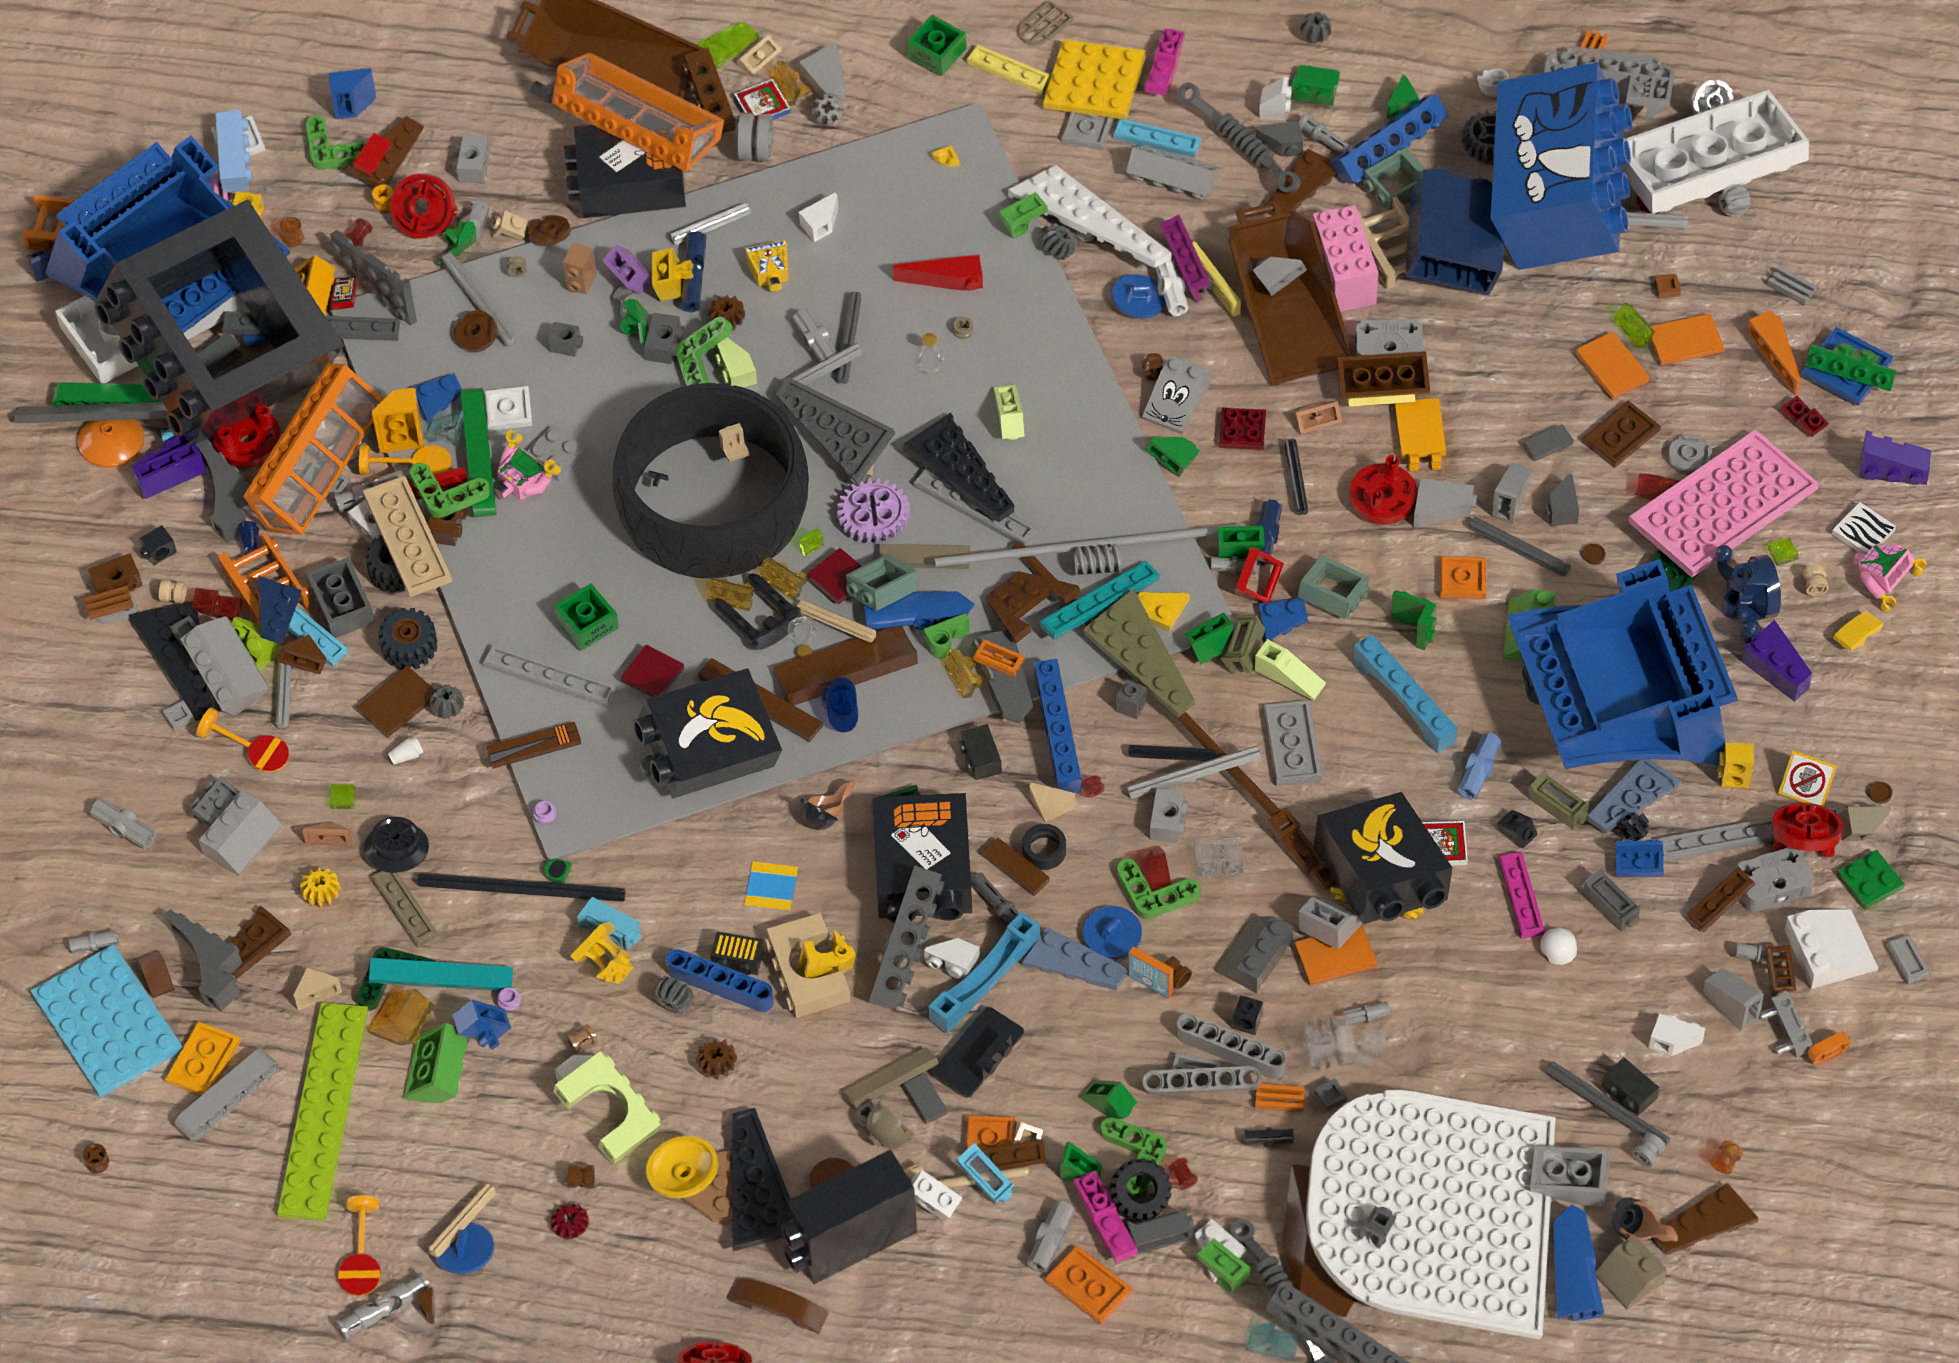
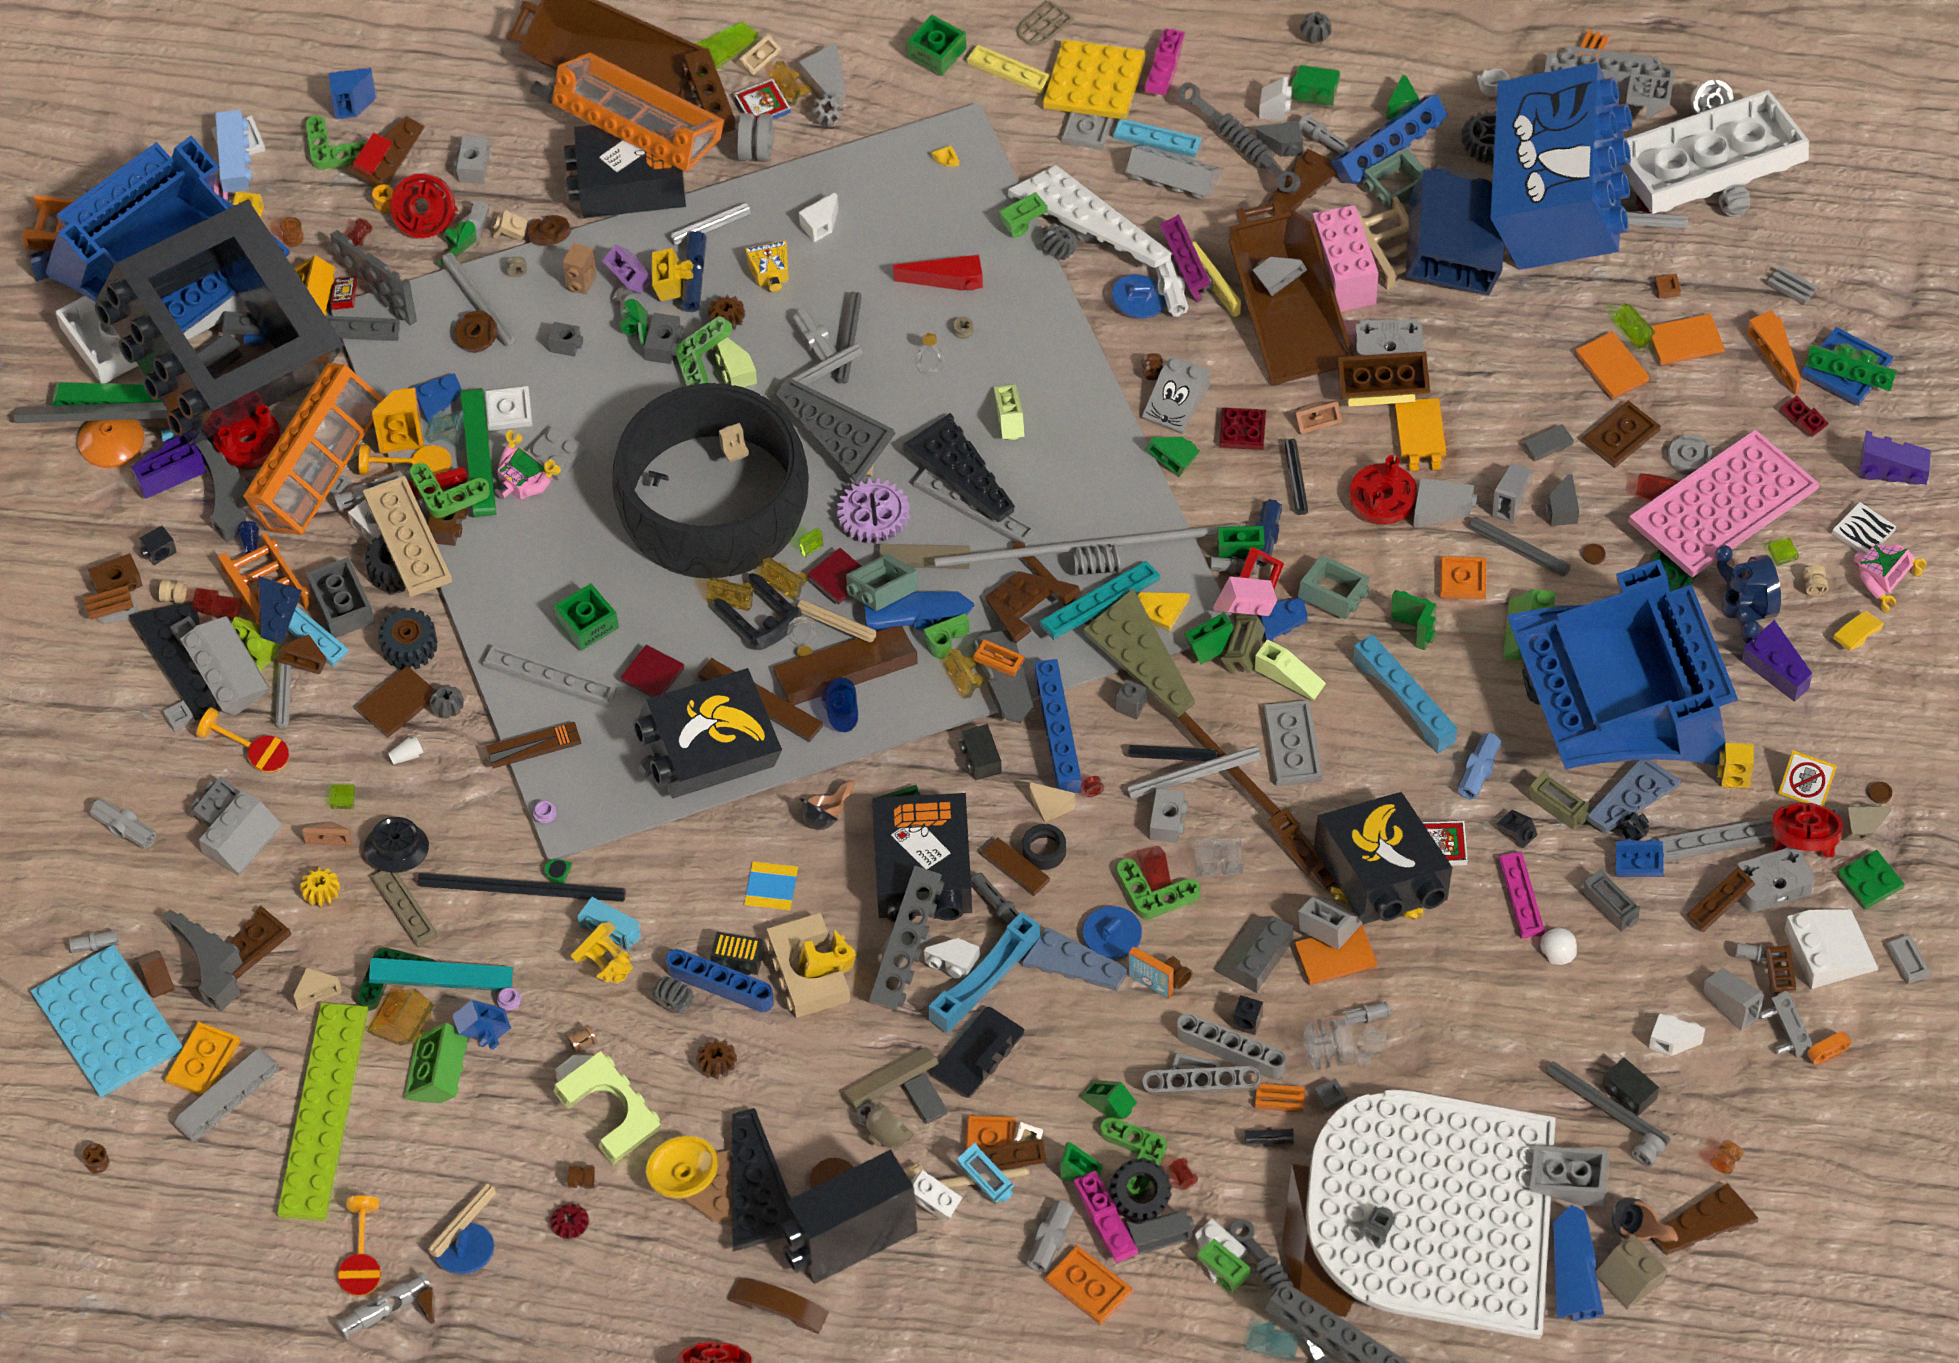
(1246, 597): none -> bright pink slope

